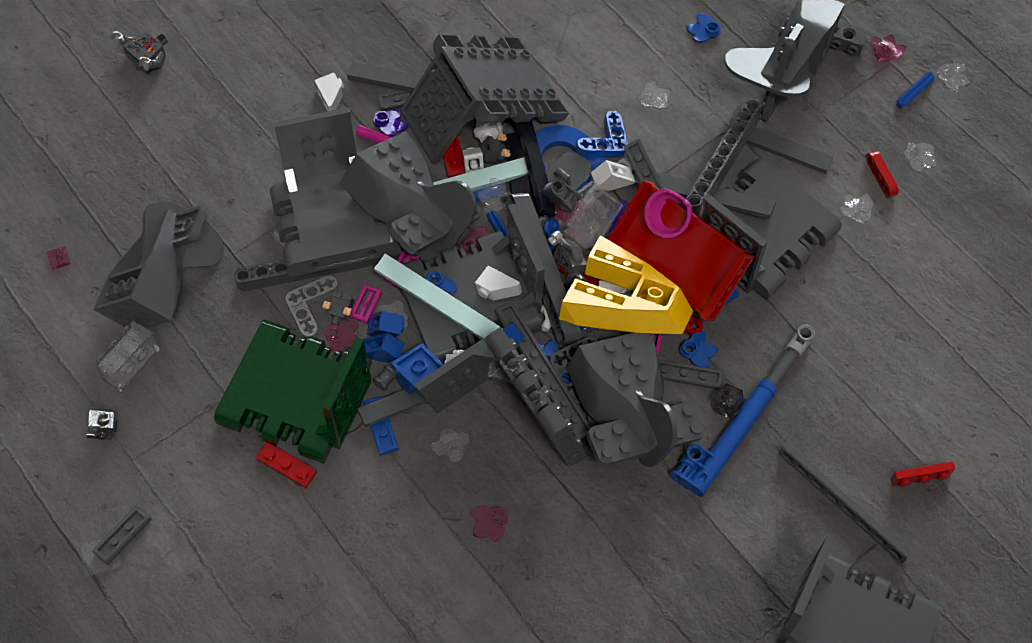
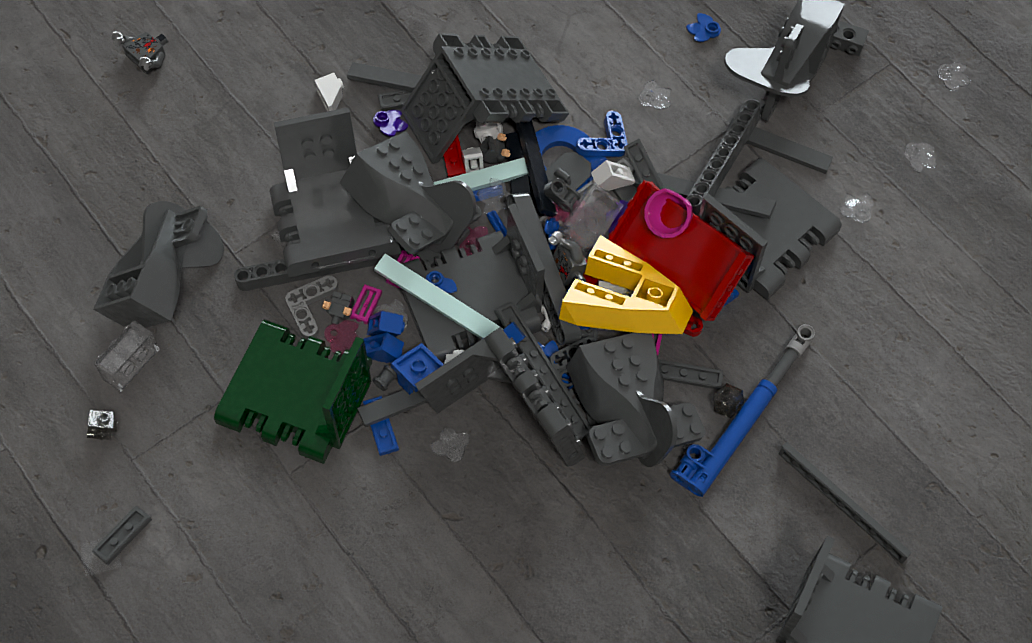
(58, 258): clear pink tile -> none
(286, 465): red plate -> none
(371, 134): dark pink axle -> none
(487, 524): clear pink plate -> none
(496, 285): white slope -> none
(700, 350): blue plate -> none
(882, 174): red beam -> none
(887, 48): clear pink plate -> none
(915, 90): blue axle -> none
(923, 474): red plate -> none

